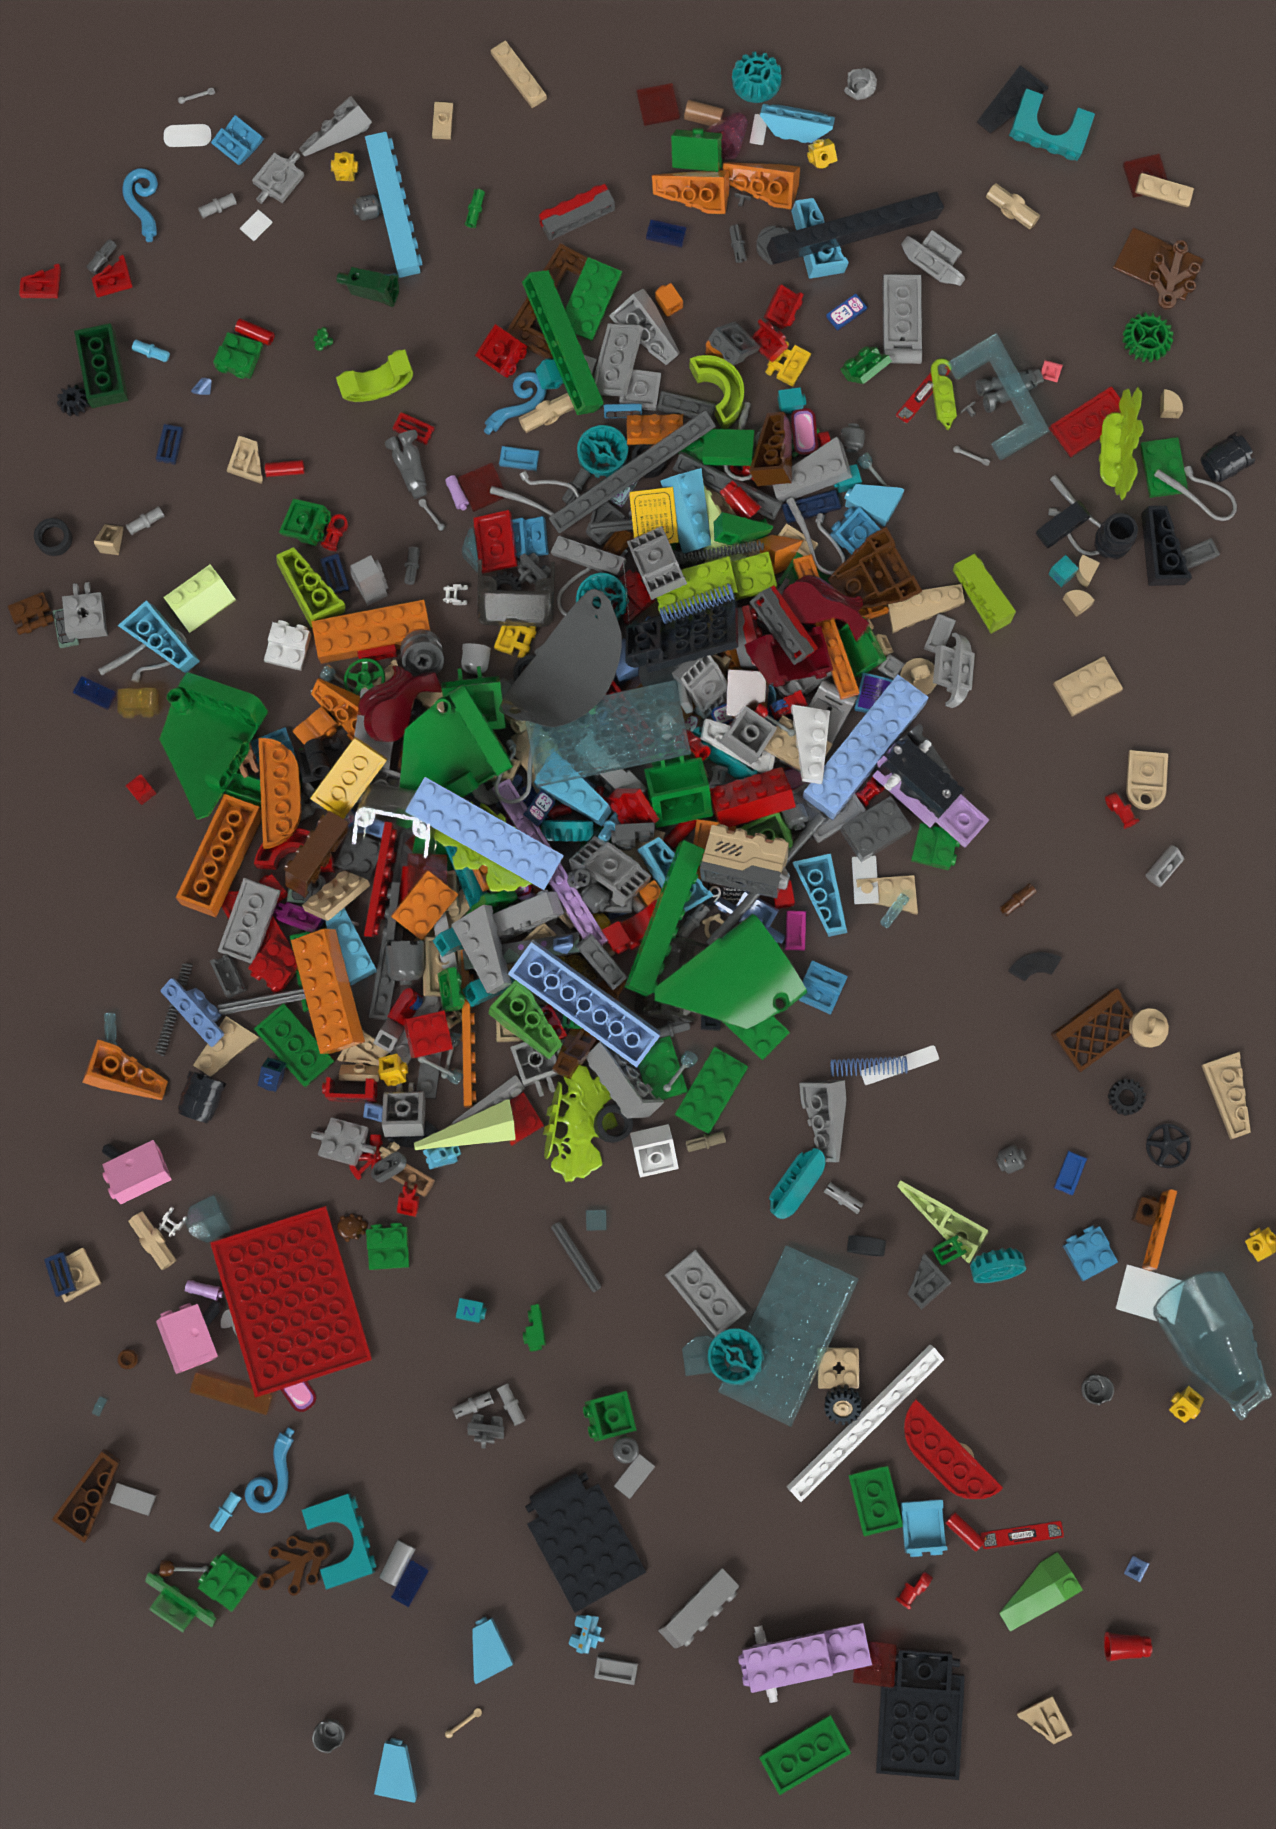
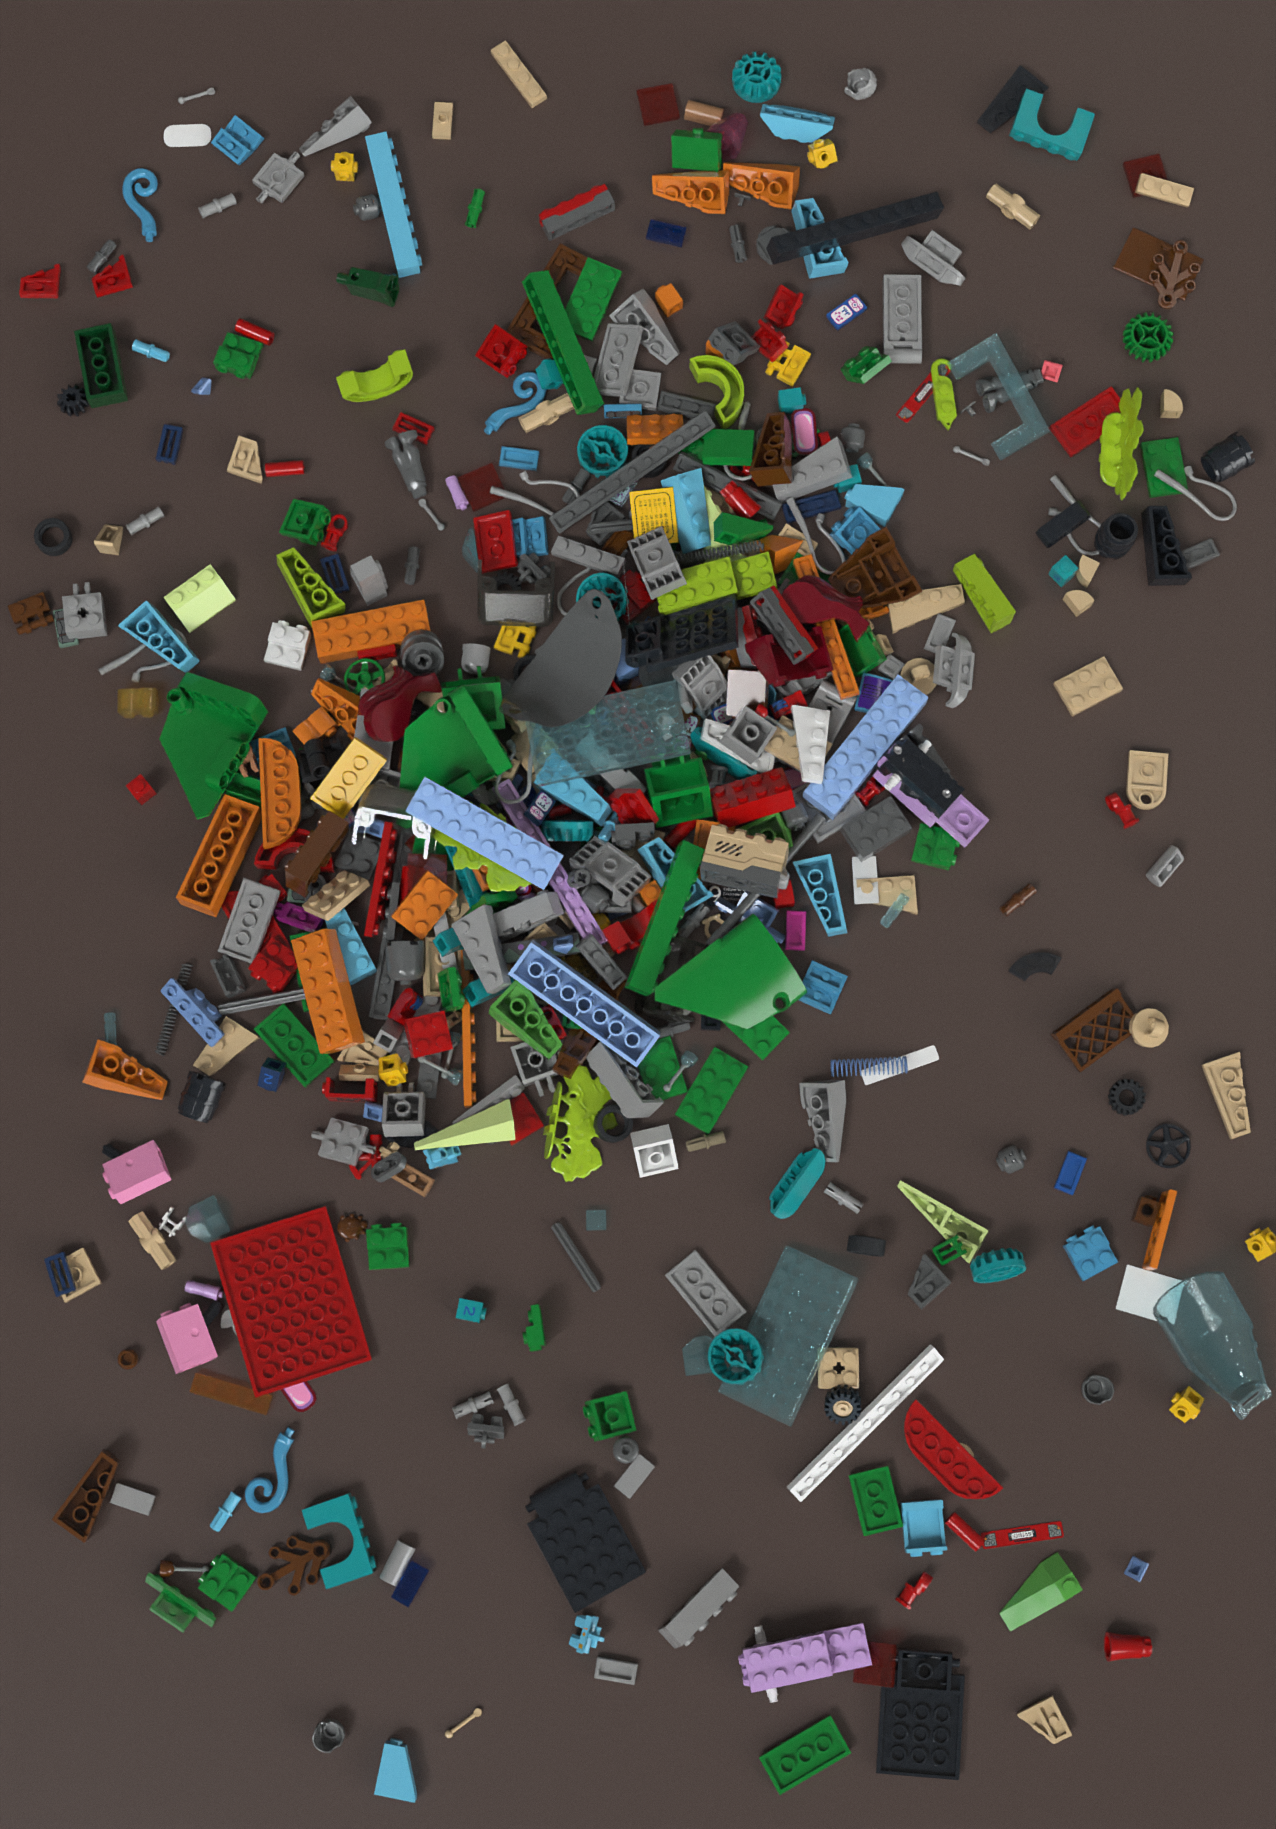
(94, 693): clear blue plate -> none
(99, 1406): clear light blue piece -> none
(256, 225): white sticker -> none
(322, 339): green plant -> none
(407, 1201): red plate -> none
(455, 588): white piece -> none
(489, 1650): medium azure slope -> none
(698, 747): red connector -> none
(701, 606): medium blue piece -> none
(758, 130): white sticker -> none

